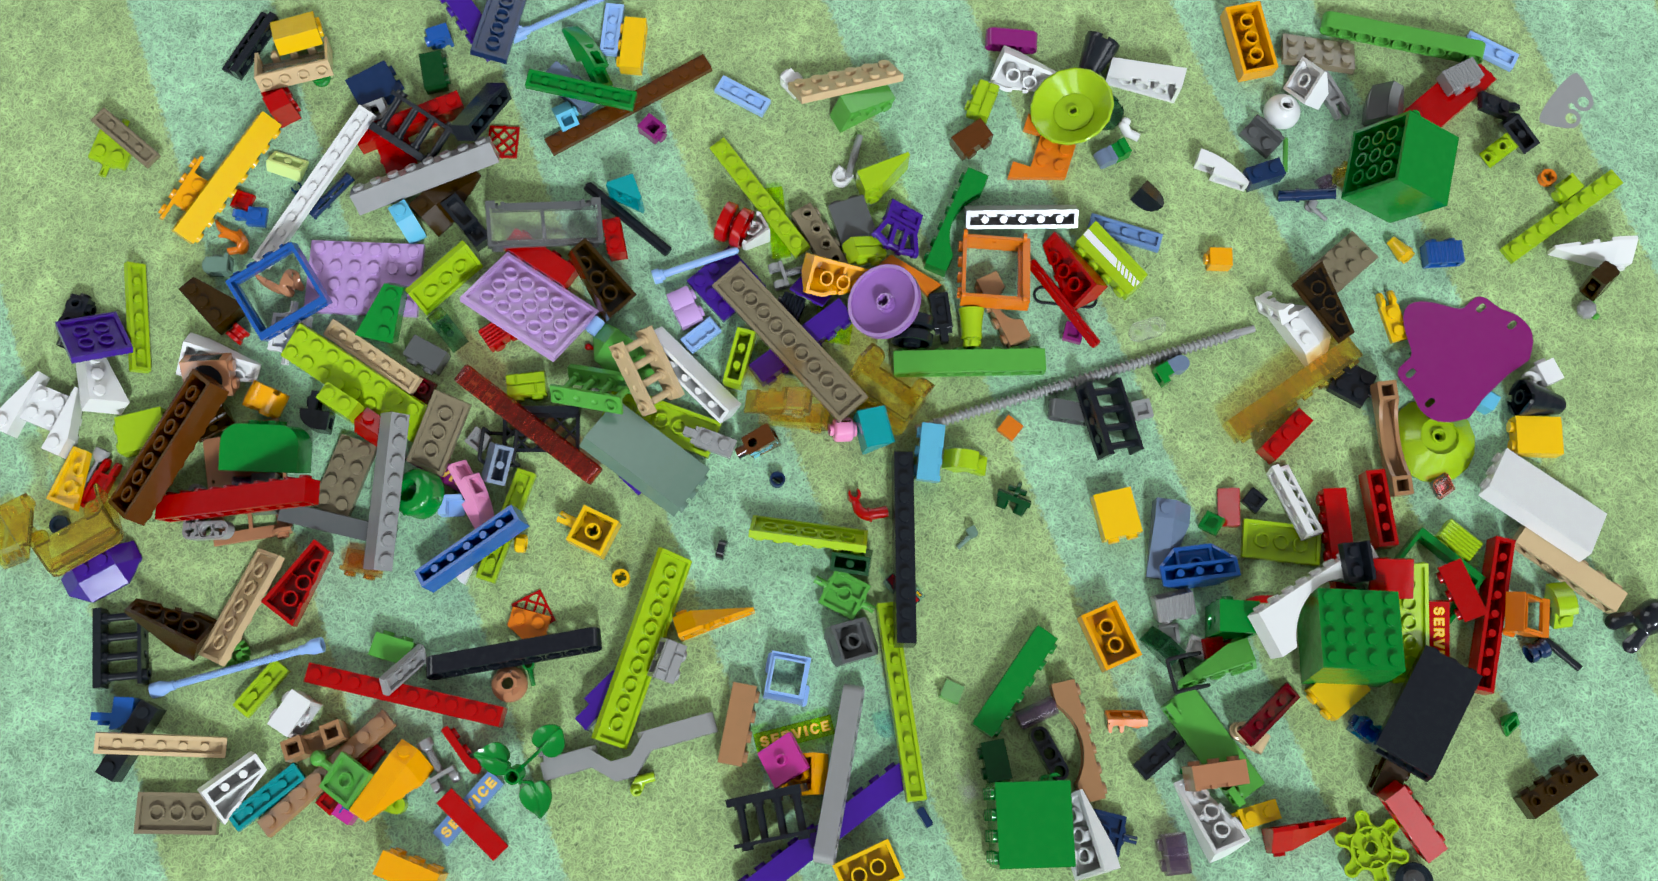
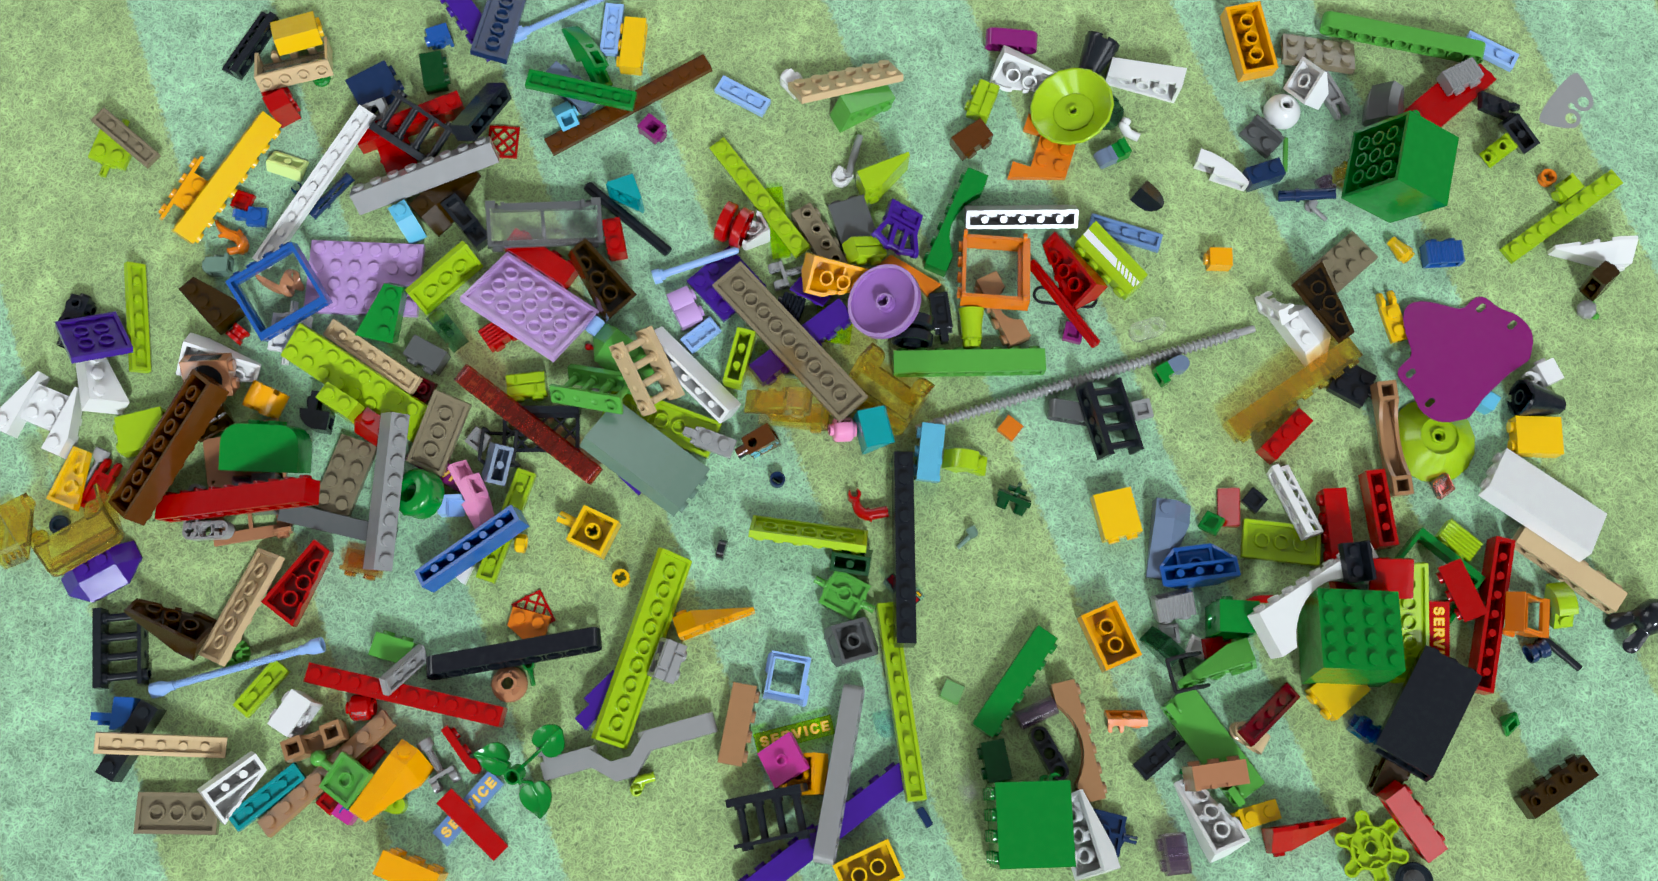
(361, 708): none -> red head

